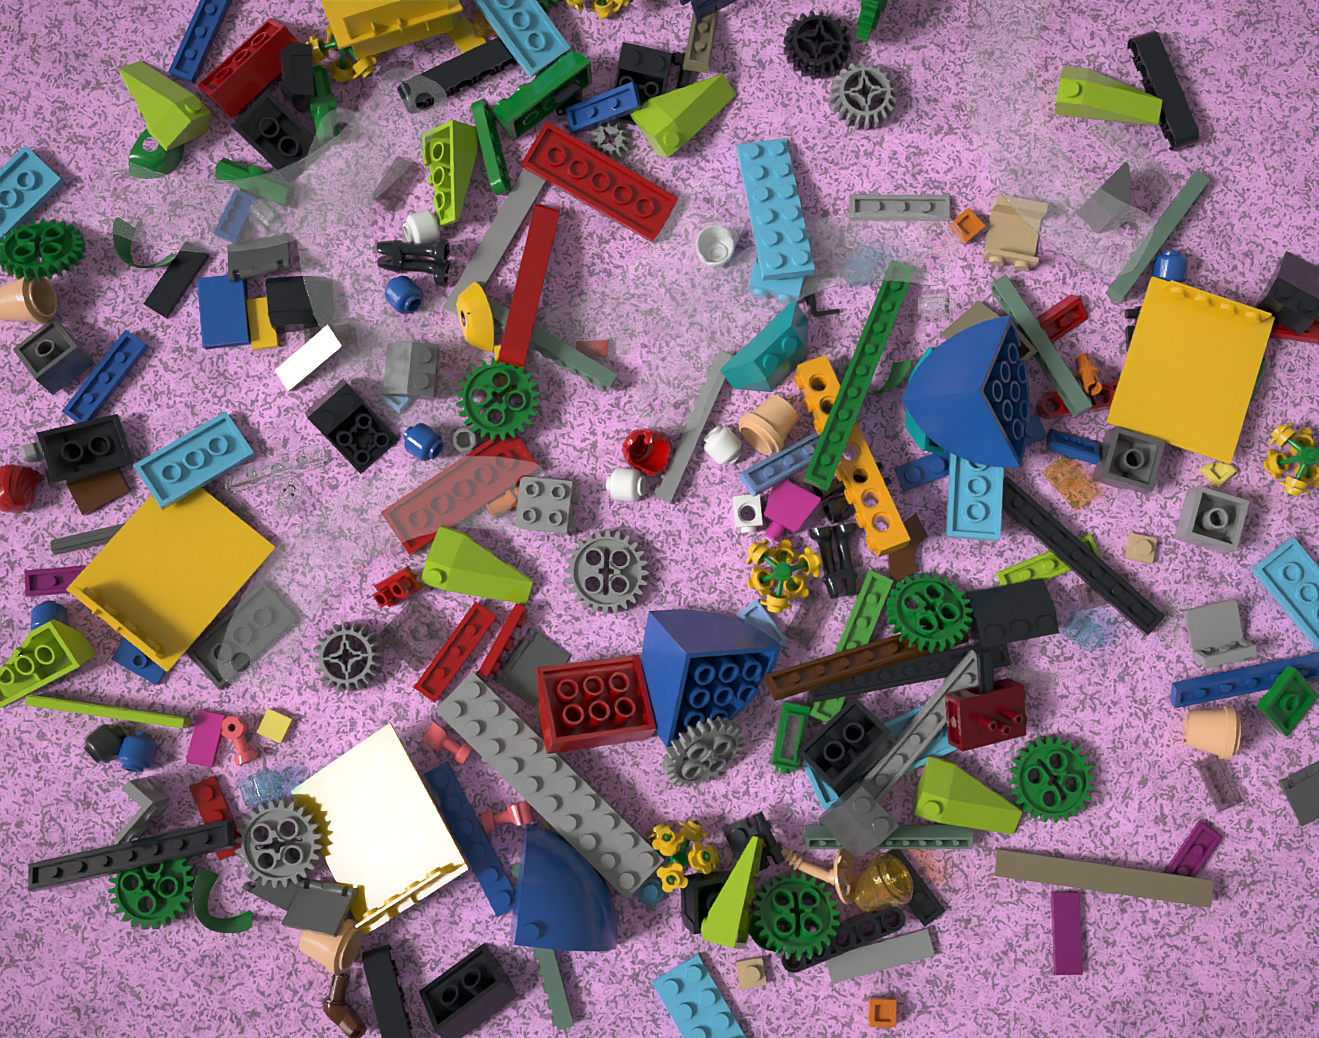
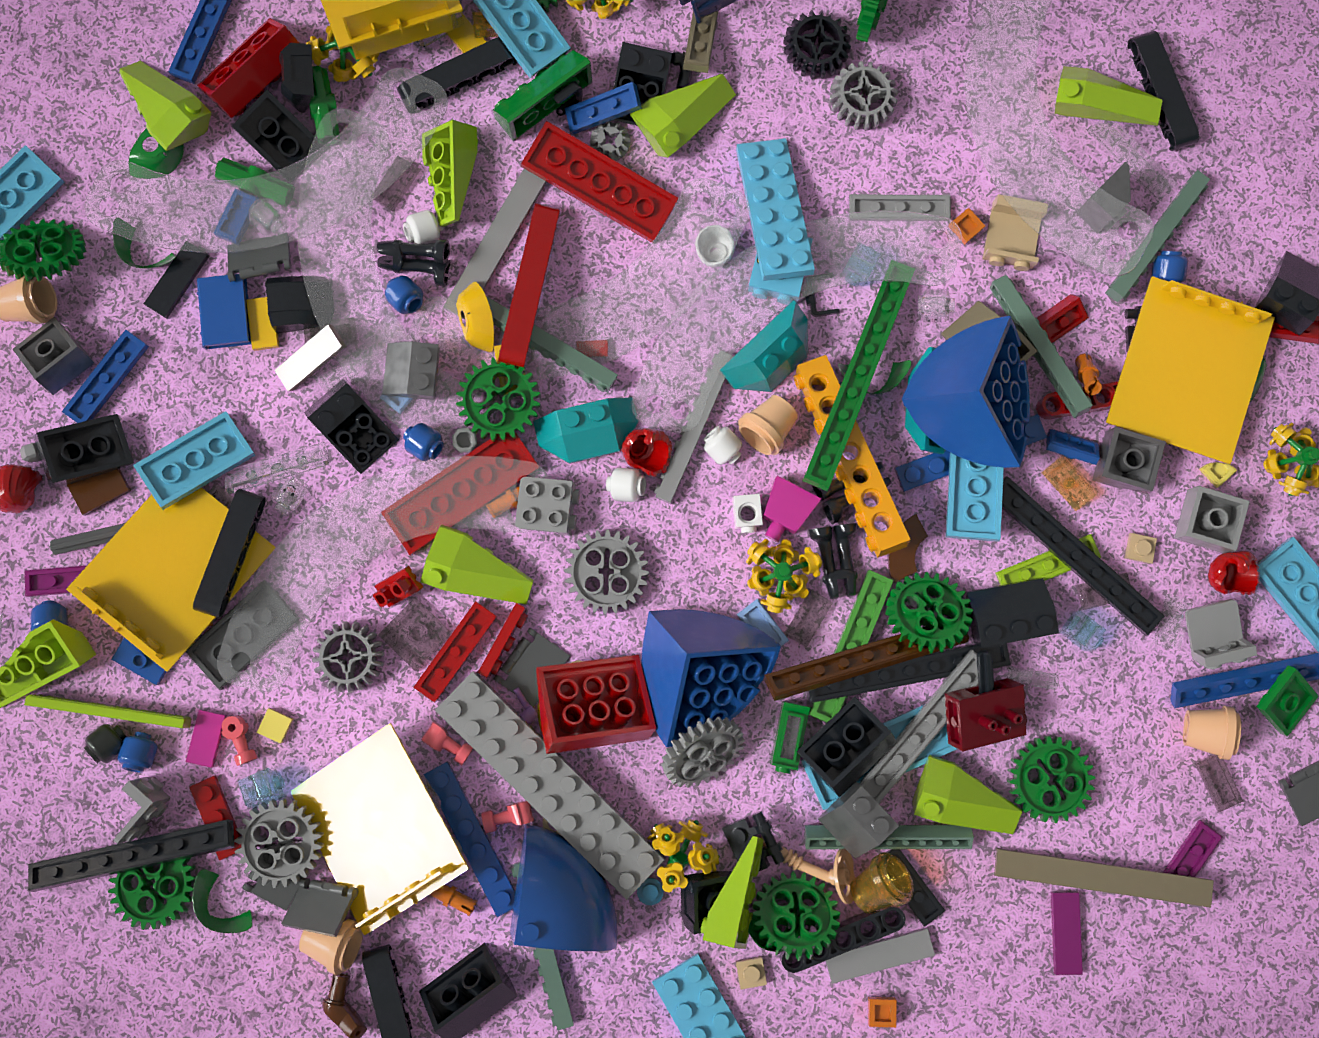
(229, 553): none -> black beam
(455, 899): none -> orange pin
(491, 147): green beam -> none
(529, 713): none -> medium lavender hand
(586, 429): none -> teal wedge
(780, 465): medium blue tile -> none
(1235, 573): none -> red hair

